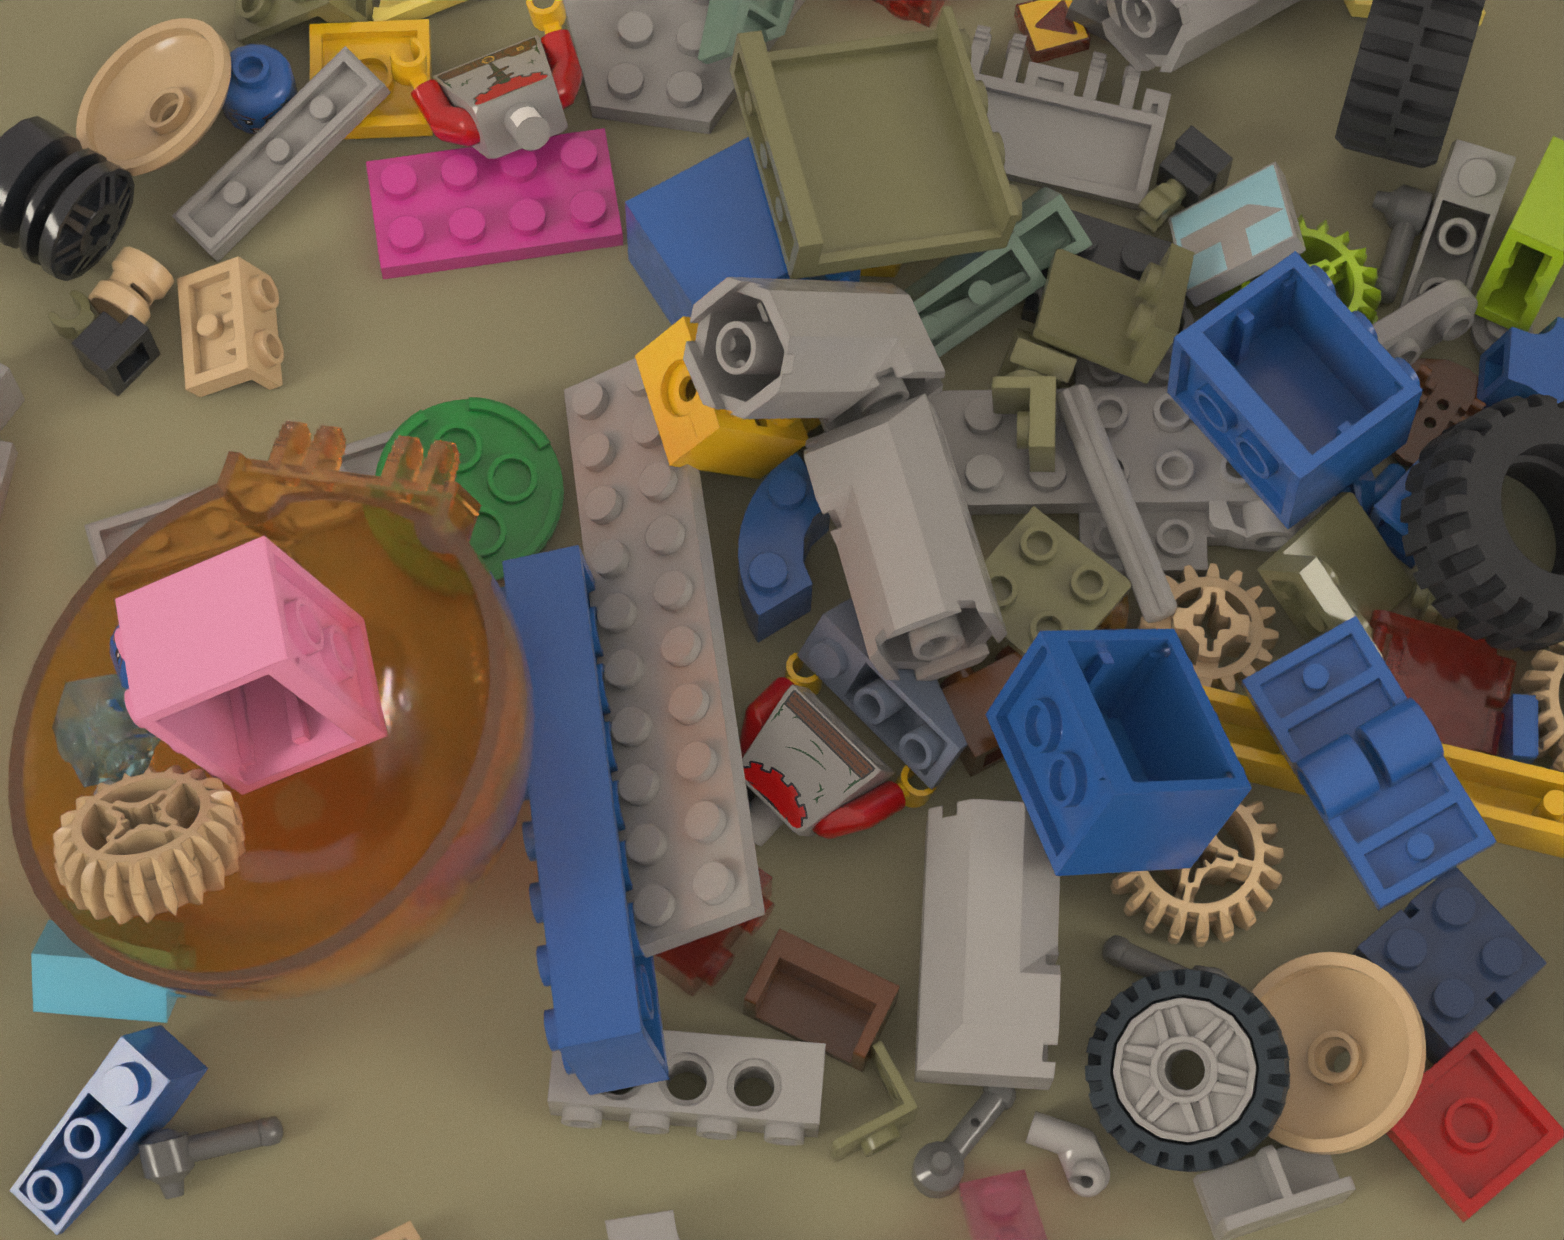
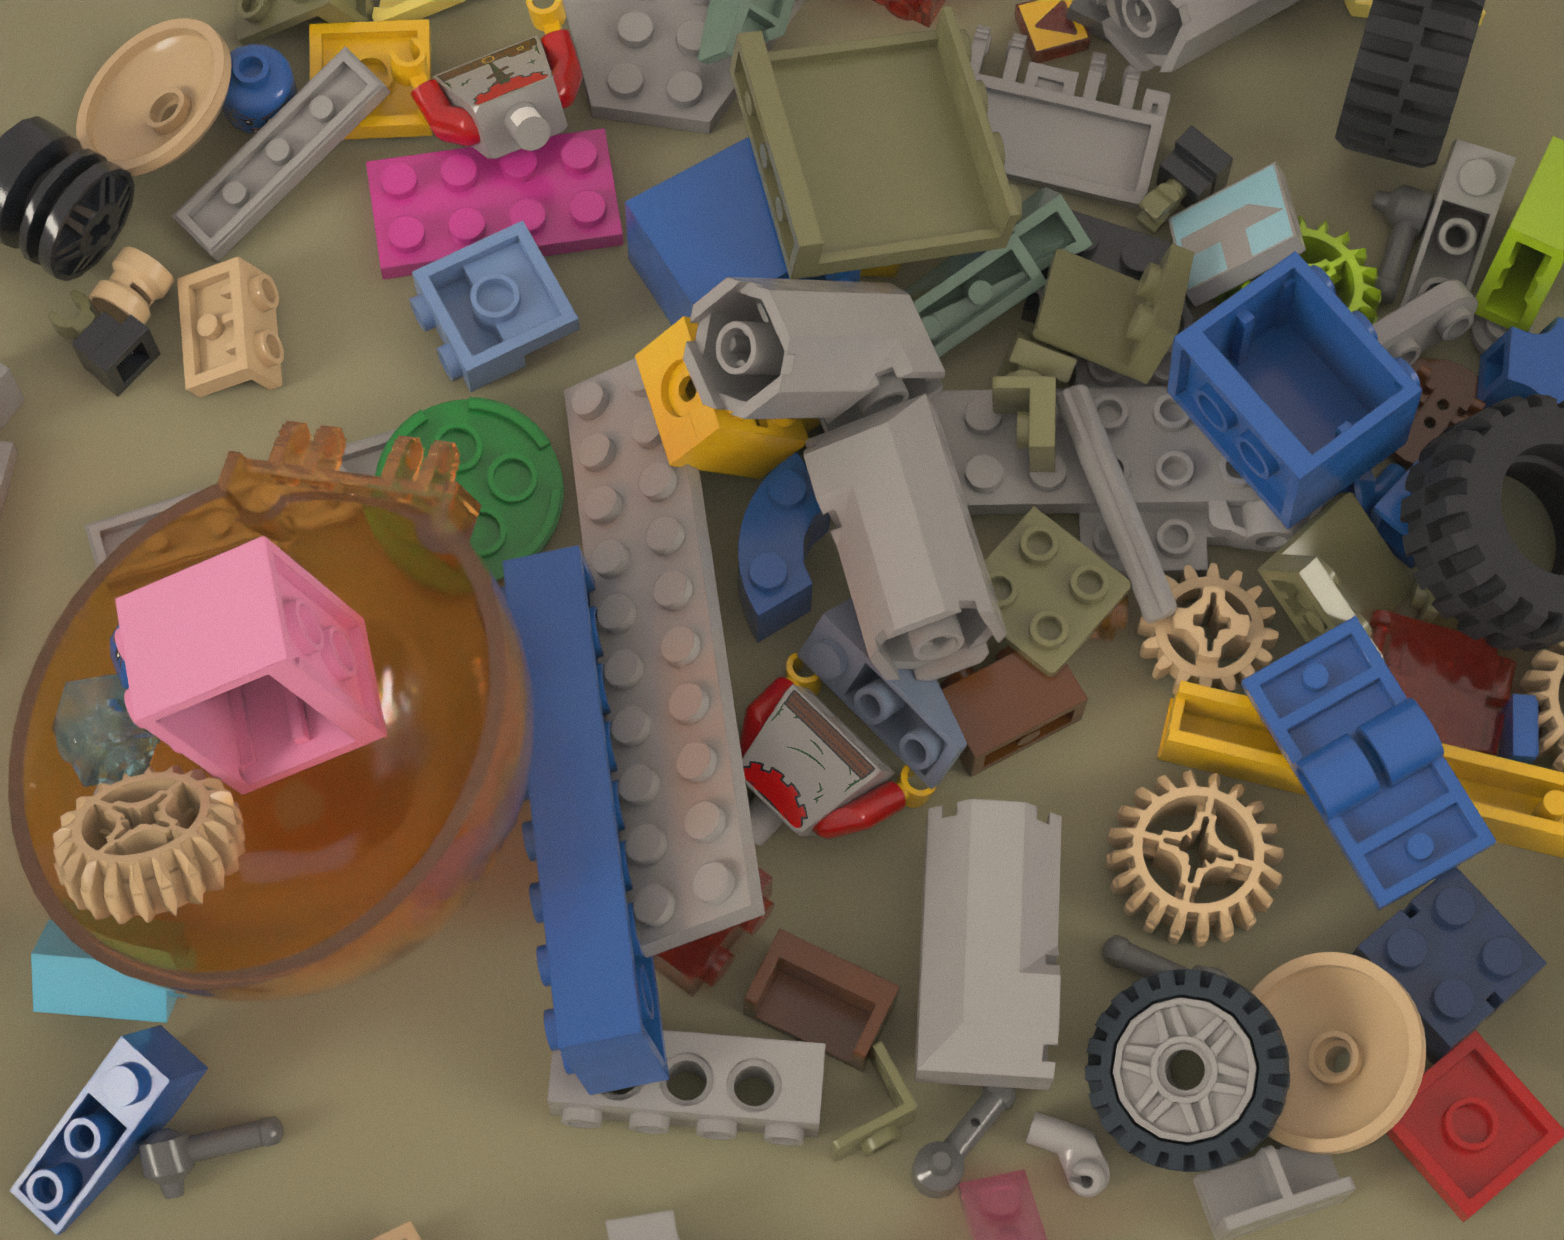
(491, 306): none -> medium blue plate
(1116, 751): blue container -> none

